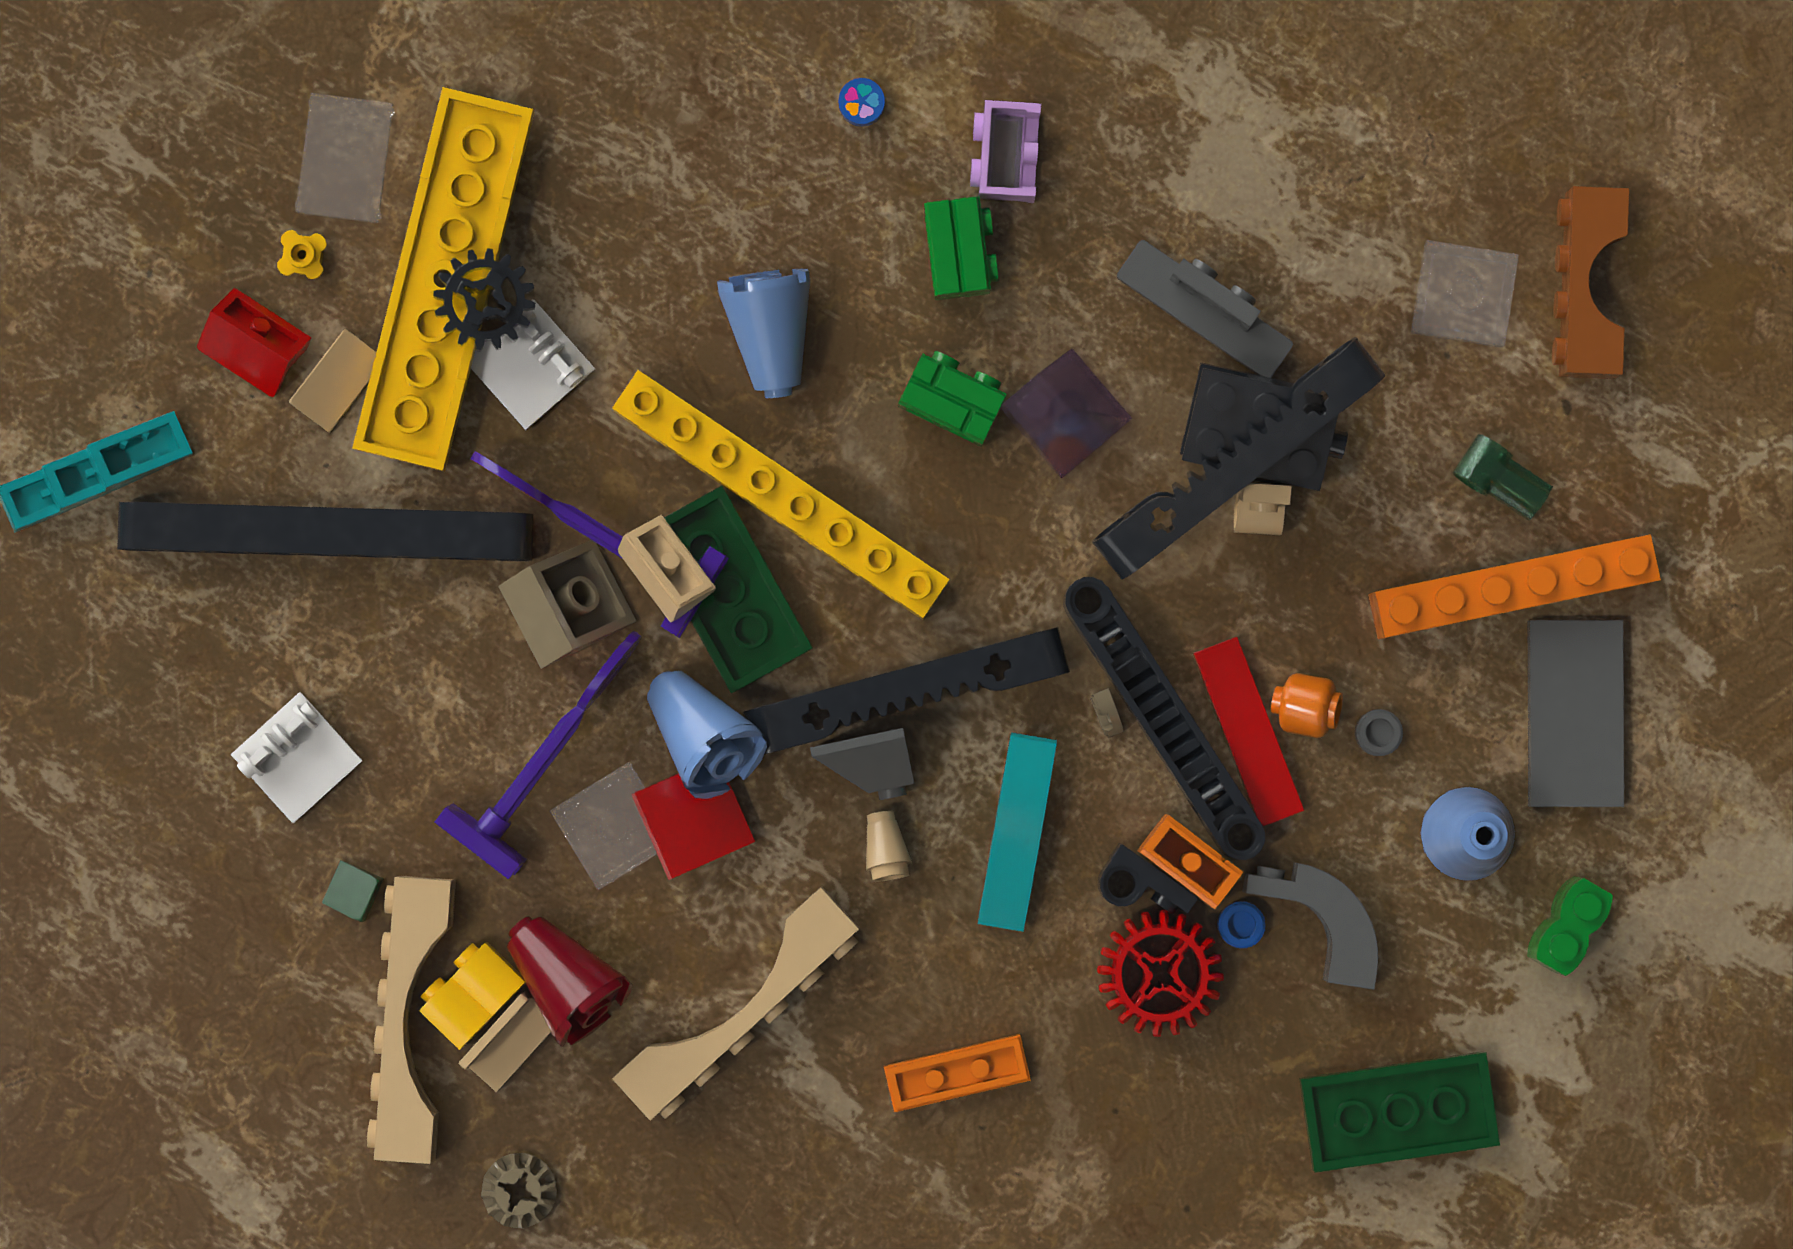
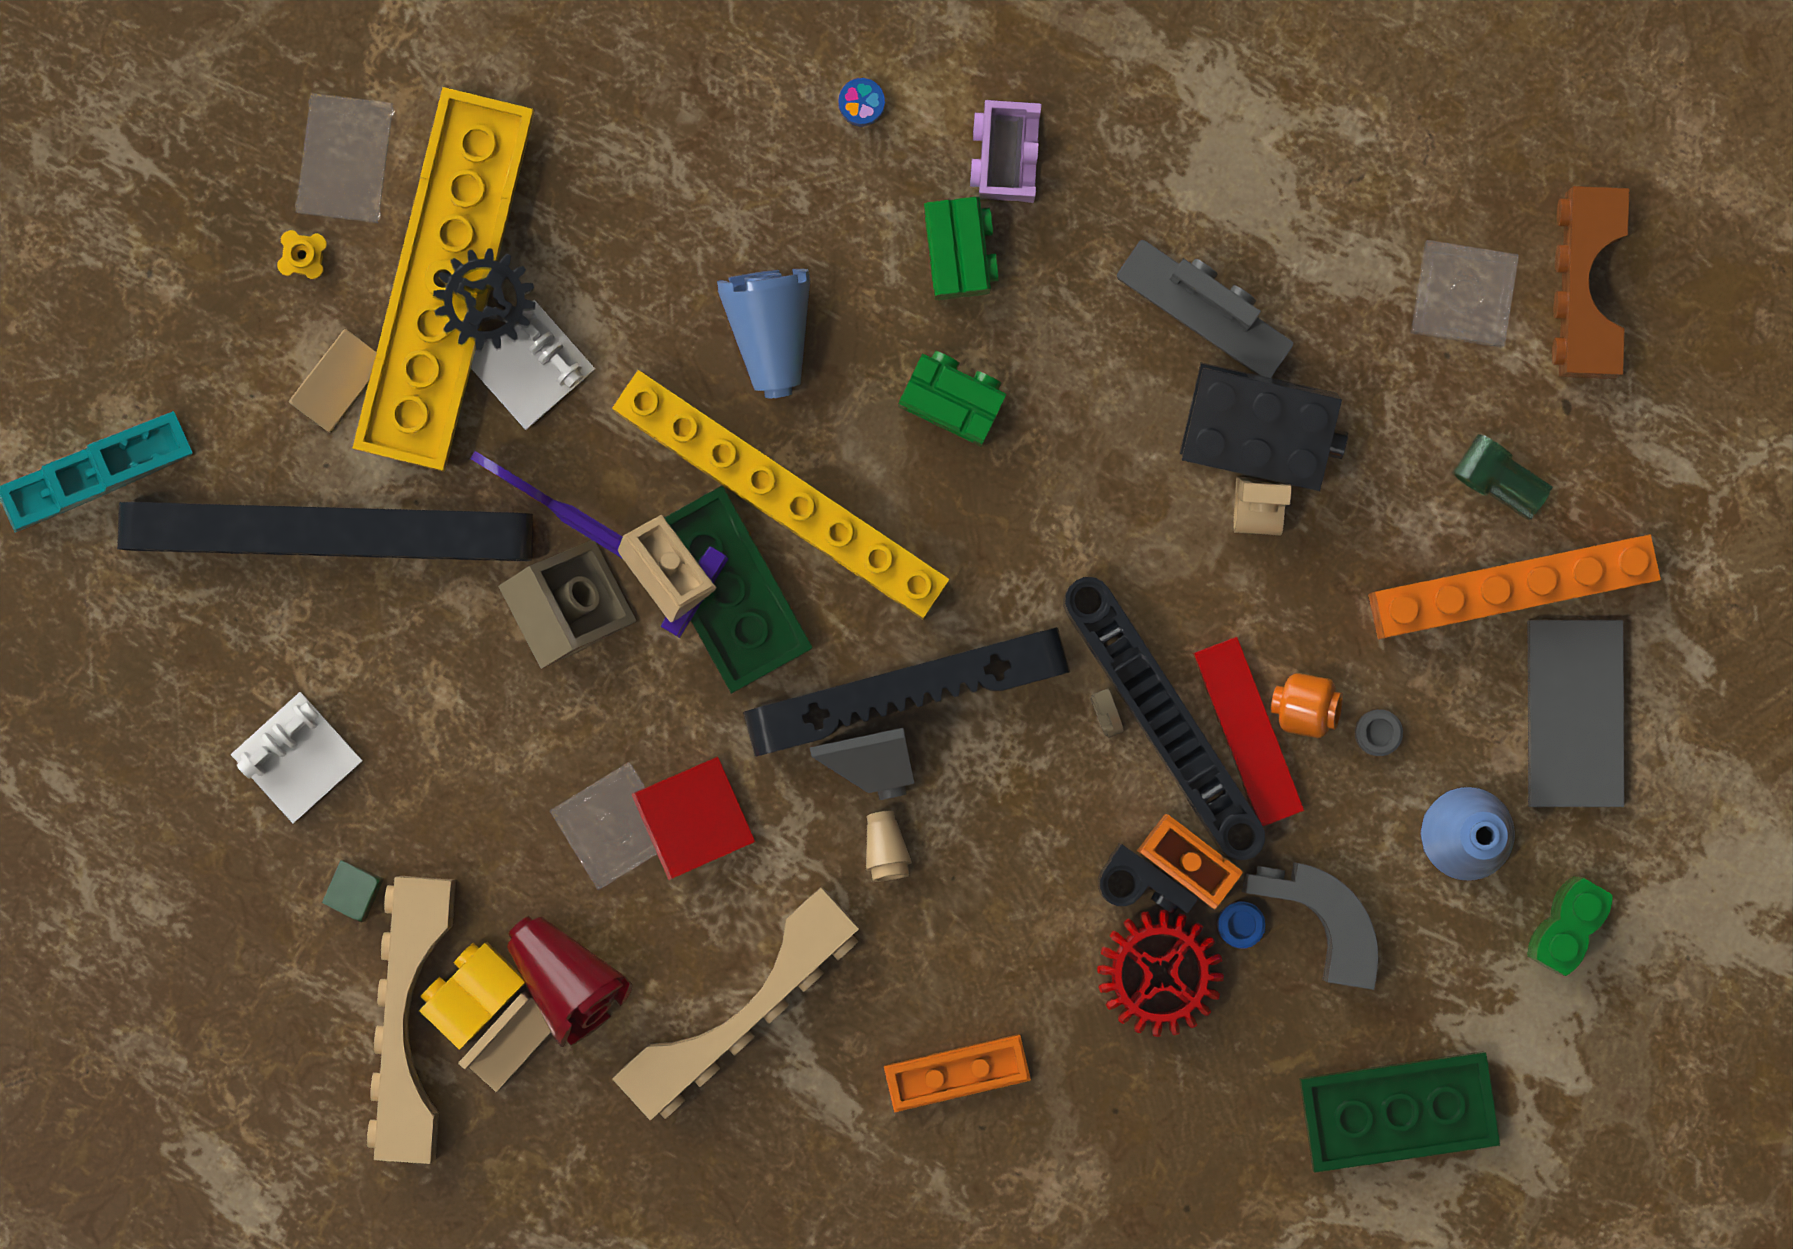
(252, 341): red panel -> none
(484, 835): dark purple piece -> none
(539, 1182): dark tan gear -> none
(703, 734): medium blue cone -> none
(1017, 831): teal slope -> none
(1065, 413): slope -> none
(1342, 375): black gear -> none

